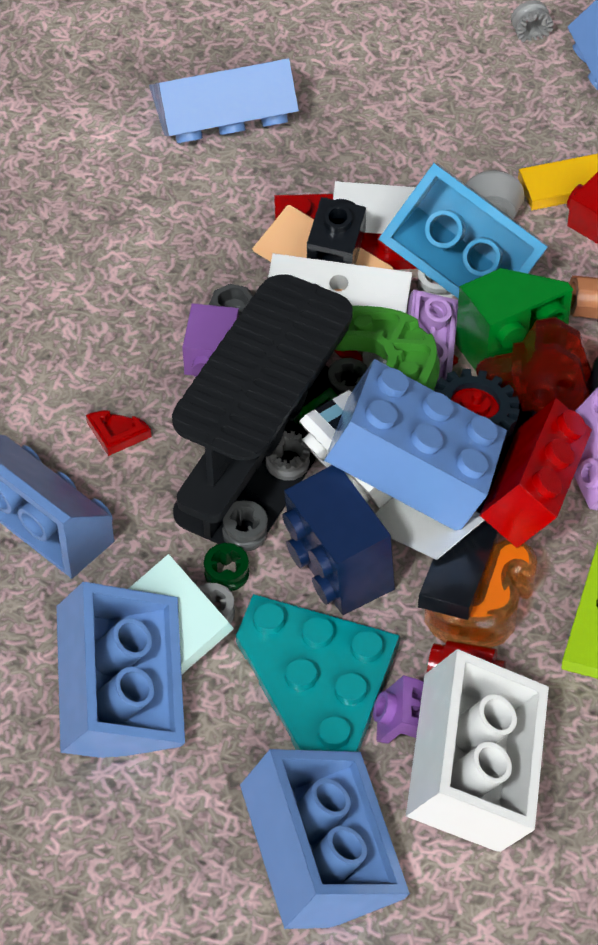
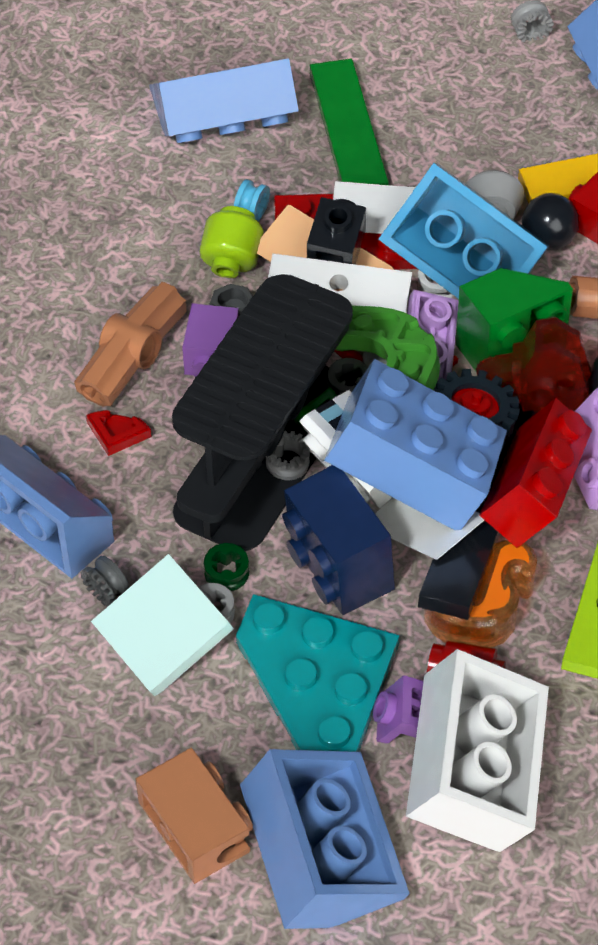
(105, 580): none -> dark grey bush
(119, 672): medium blue slope -> none
(130, 344): none -> nougat piece
(194, 814): none -> nougat brick
(231, 241): none -> lime head
(250, 512): dark grey bush -> none
(253, 198): none -> medium azure bush
(347, 122): none -> green tile
(551, 219): none -> black piece

